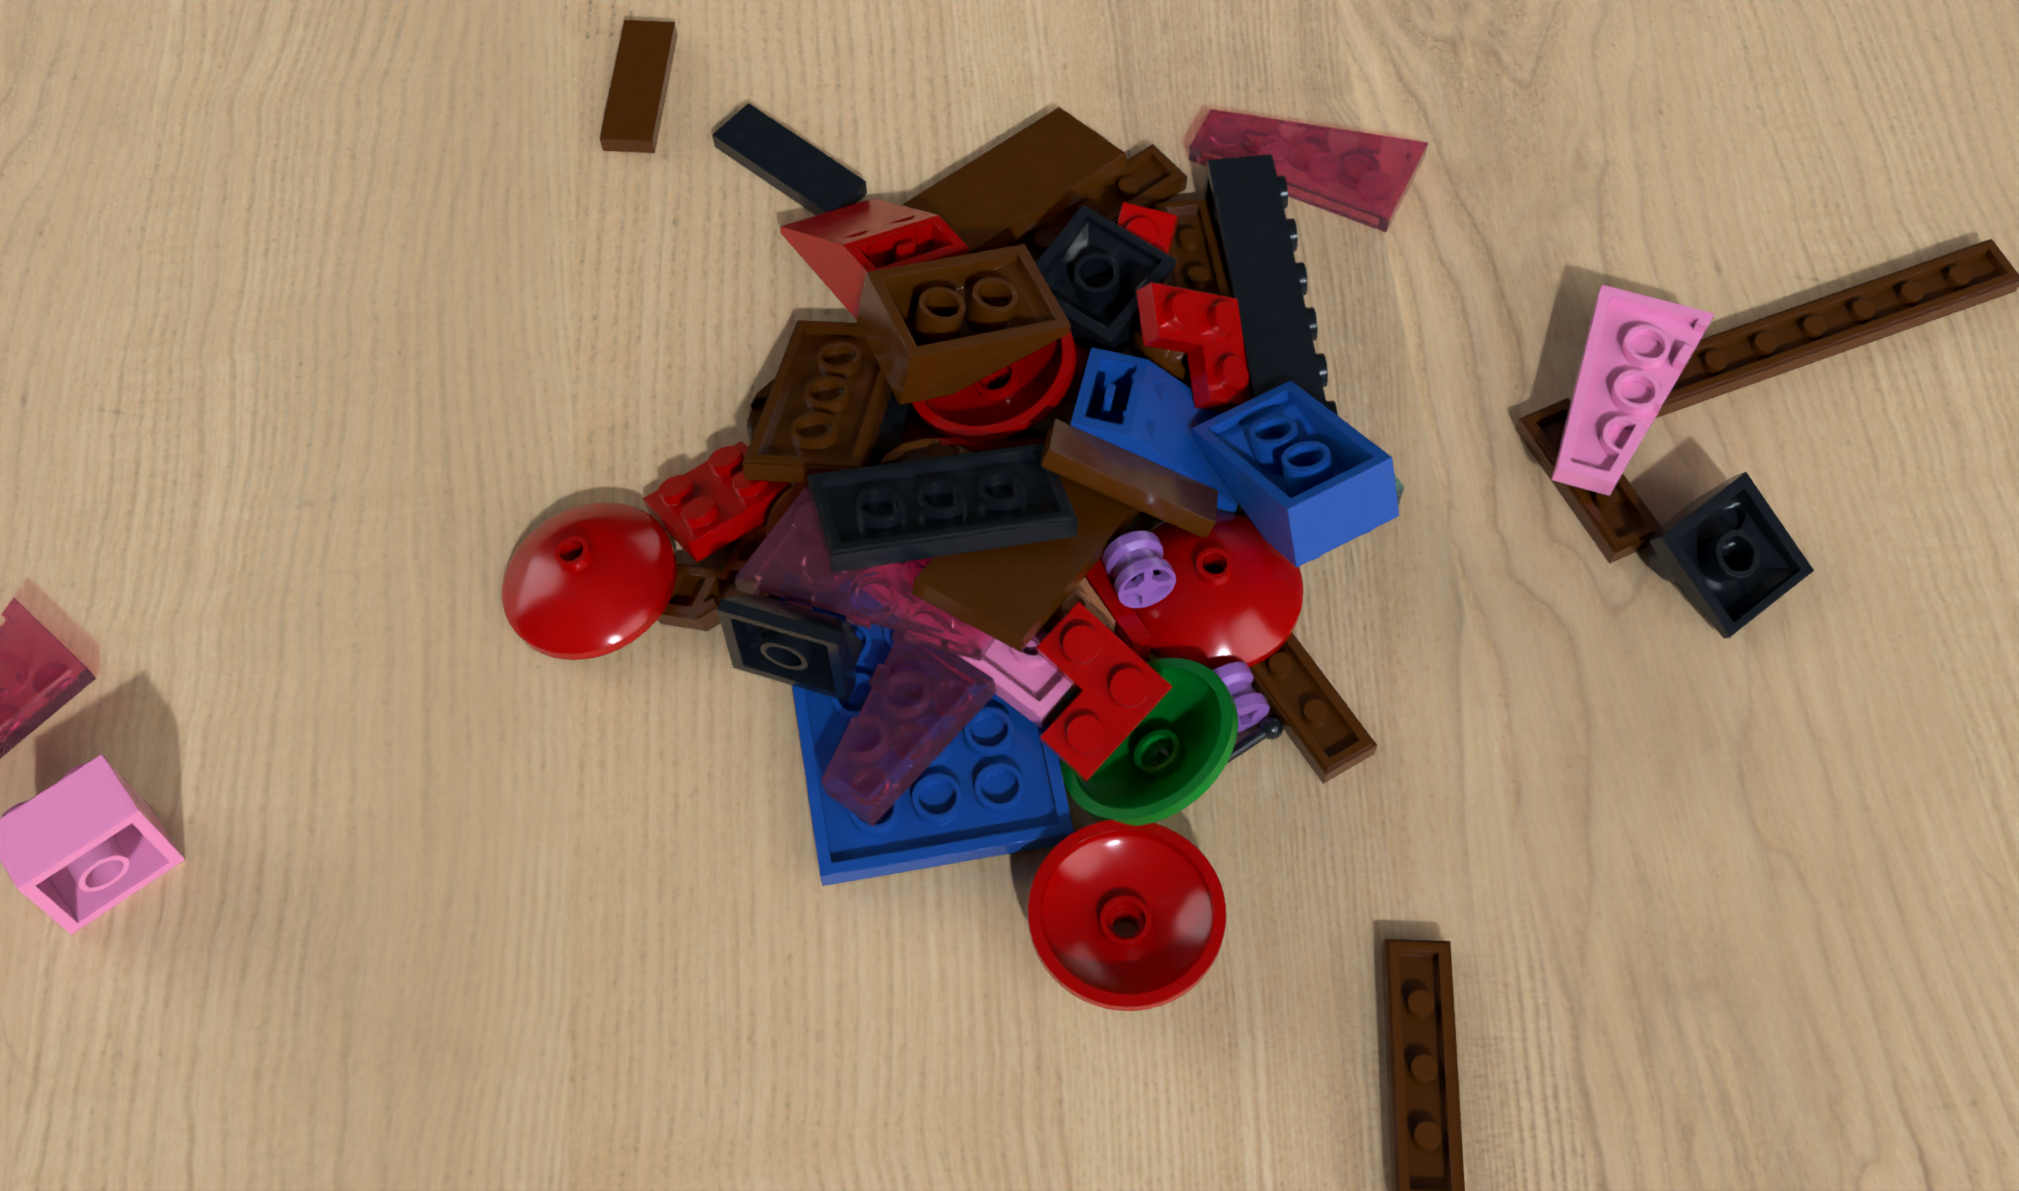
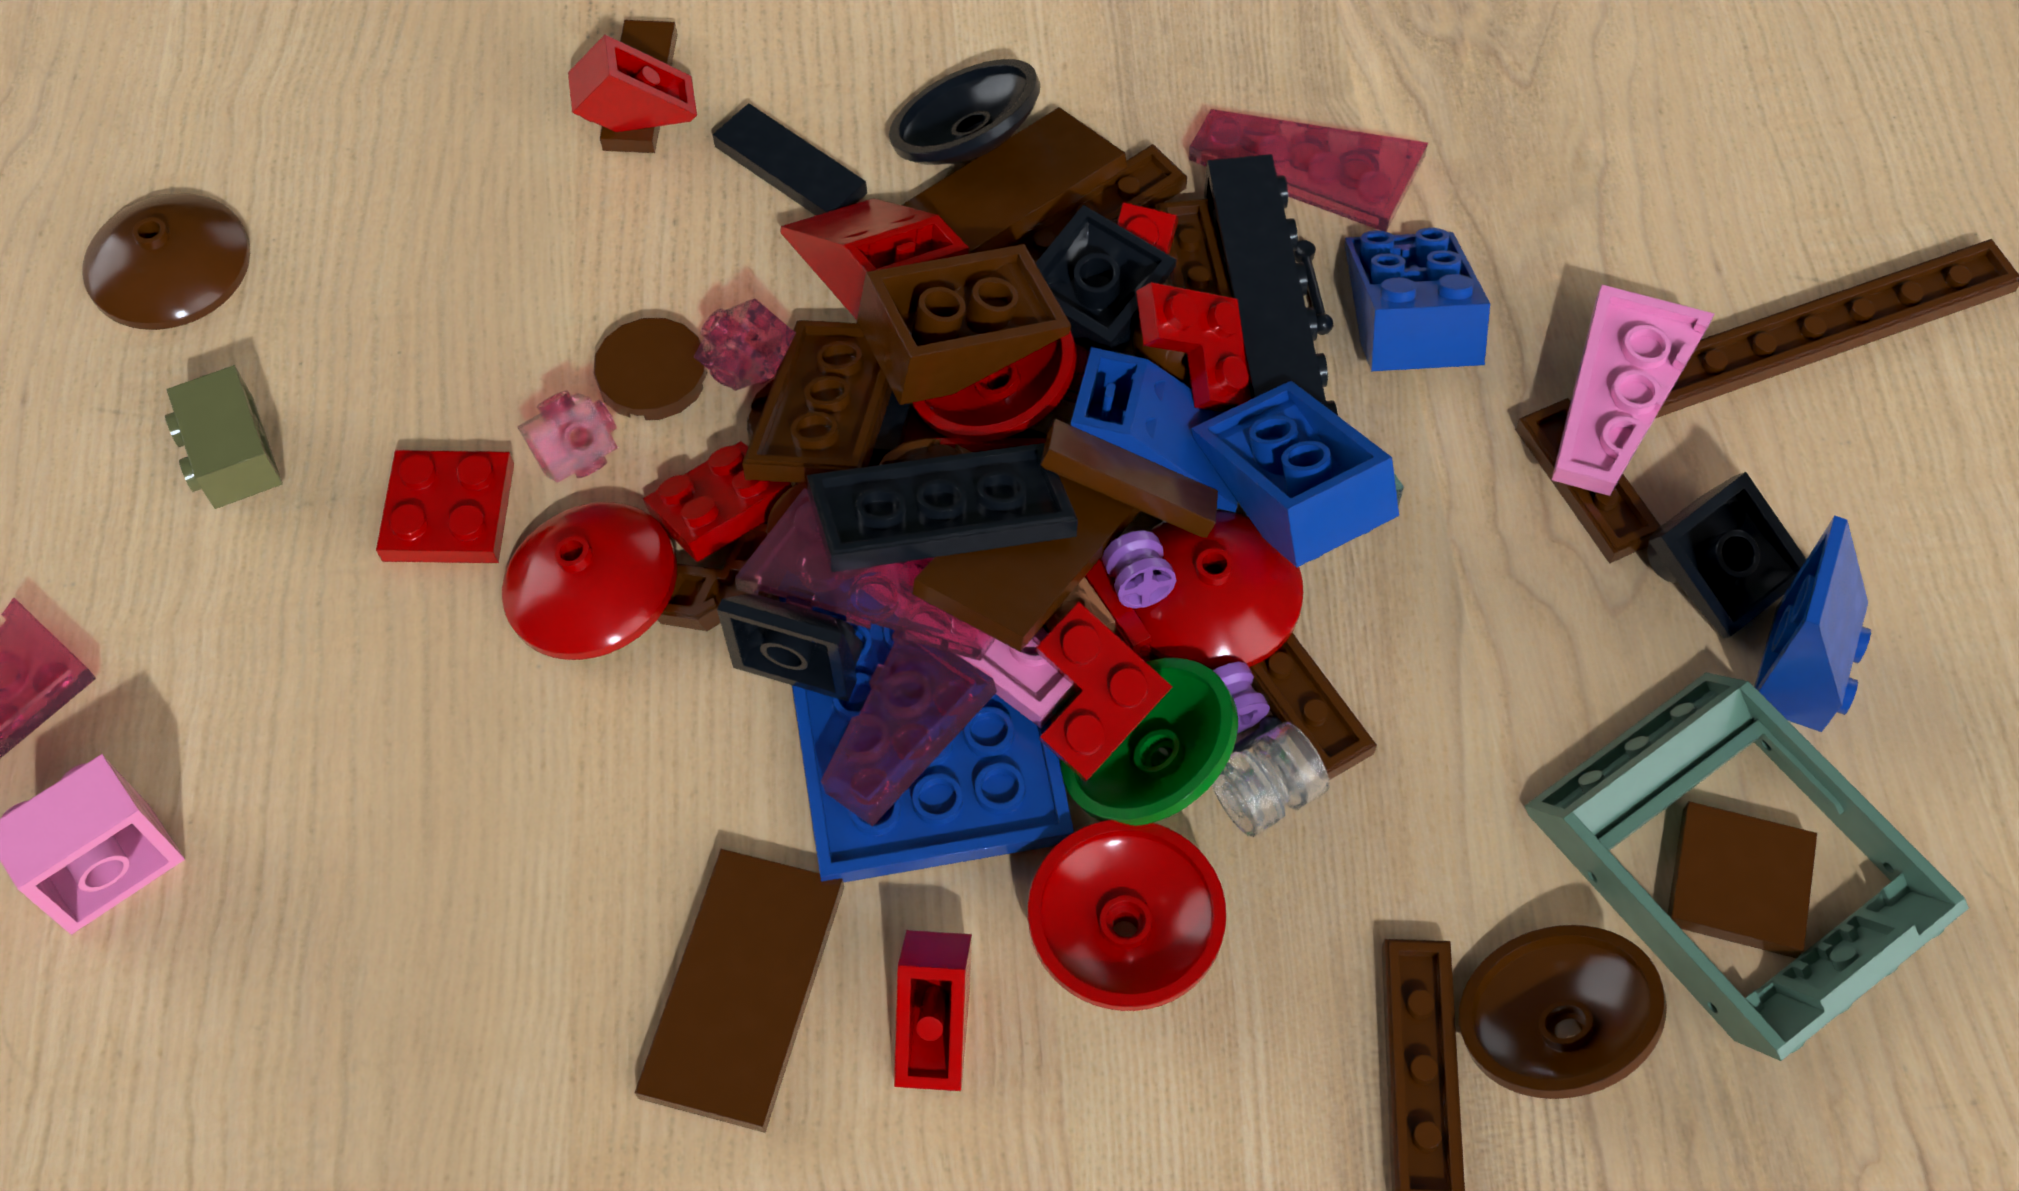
(166, 261): none -> reddish brown dish
(222, 438): none -> olive brick
(445, 506): none -> red plate
(550, 435): none -> clear pink brick
(629, 89): none -> red slope
(649, 368): none -> reddish brown tile
(740, 991): none -> reddish brown tile
(743, 344): none -> clear pink brick
(932, 1010): none -> red slope
(966, 113): none -> black dish
(1276, 775): none -> clear wheel
(1305, 253): none -> black hinge
(1417, 301): none -> blue slope
(1556, 987): none -> reddish brown dish
(1668, 757): none -> sand green window
(1742, 879): none -> reddish brown tile
(1817, 634): none -> blue slope

